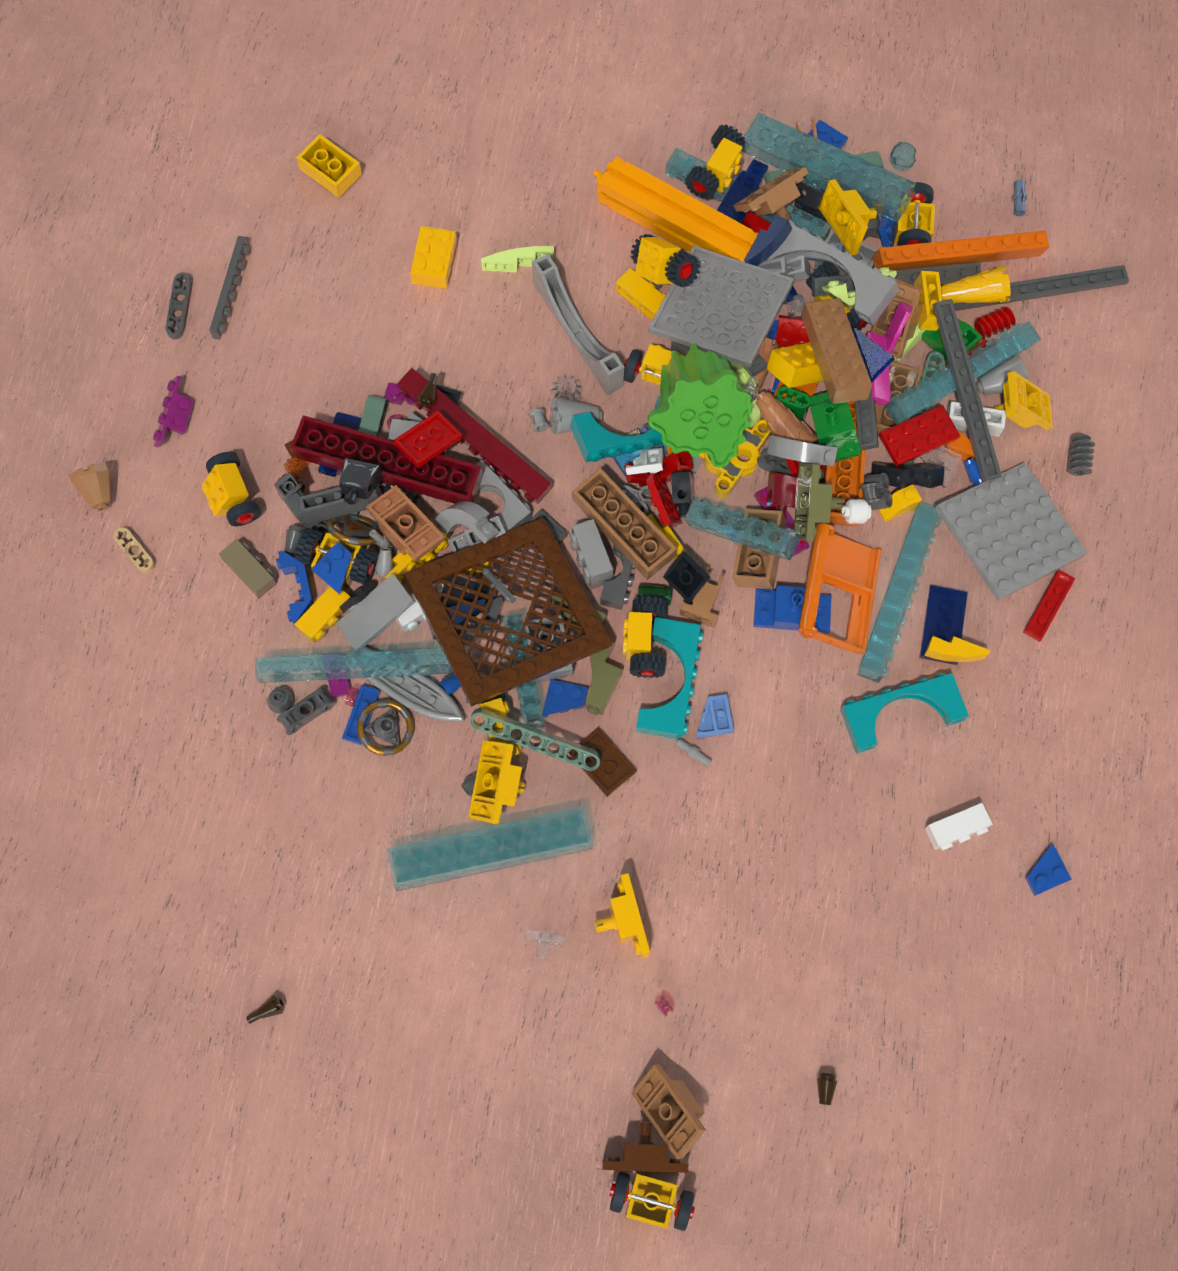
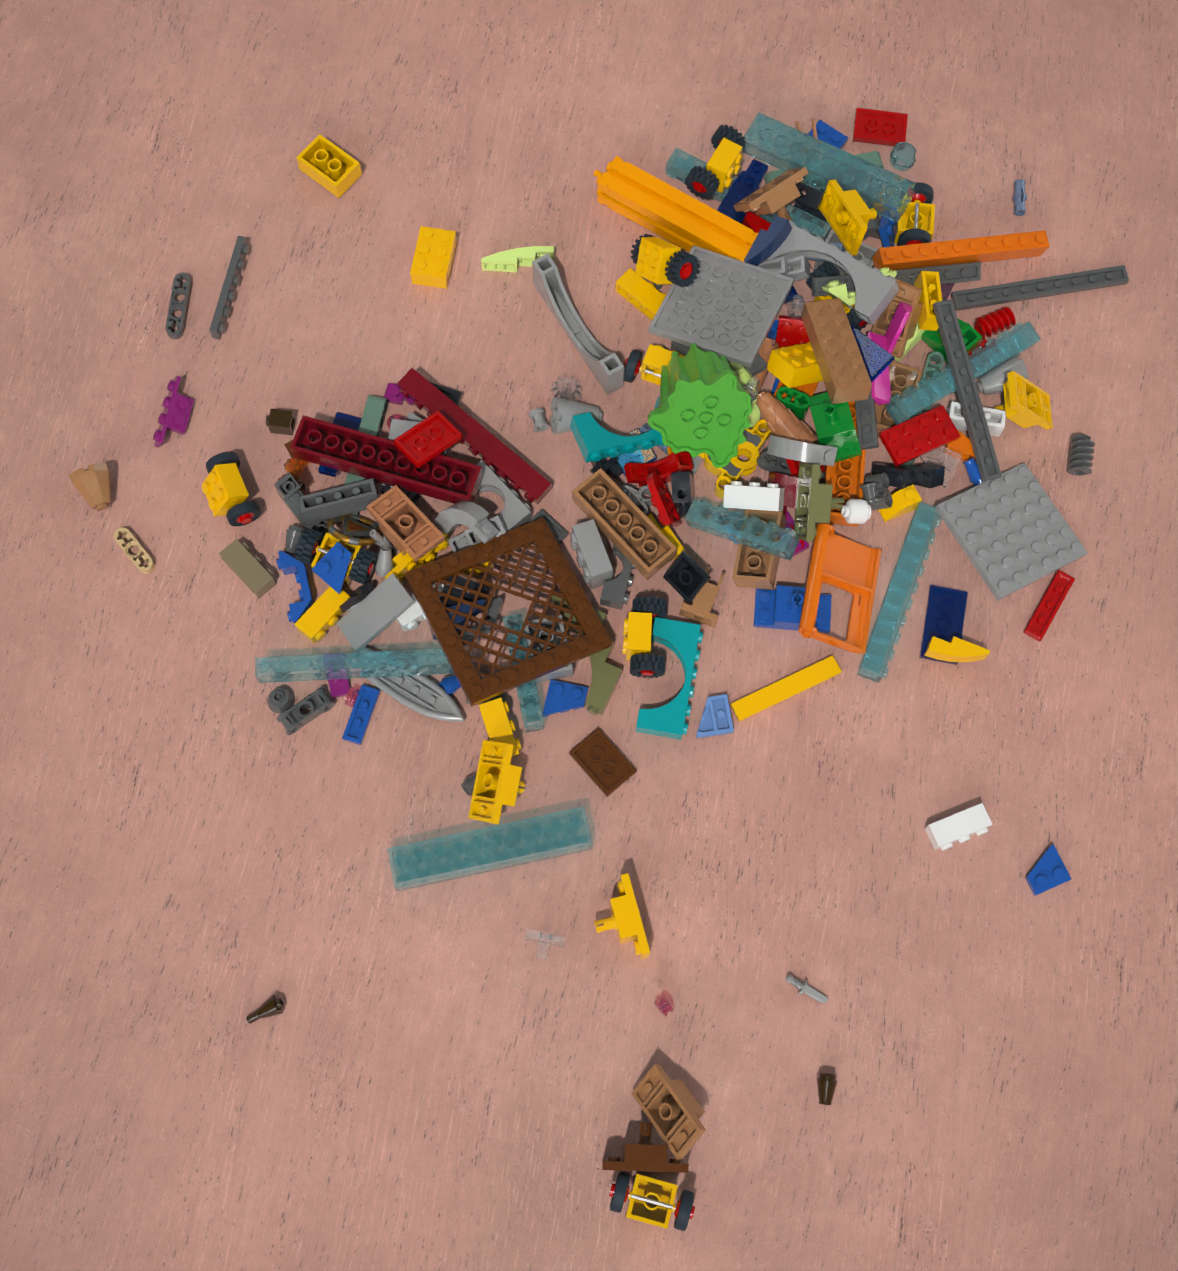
(280, 421): none -> dark brown brick
(359, 480): black torso -> none
(385, 727): flat silver piece -> none
(427, 395): dark brown cone -> none
(498, 585): dark grey piece -> none
(542, 746): sand green beam -> none
(609, 467): none -> black hips
(648, 461): white wing -> none
(657, 591): dark green piece -> none
(693, 752): light grey bar -> none
(753, 496): none -> white brick
(785, 688): none -> yellow tile
(803, 987): none -> light grey piece
(879, 127): none -> red plate
(939, 693): teal arch -> none
(983, 287): yellow cone -> none

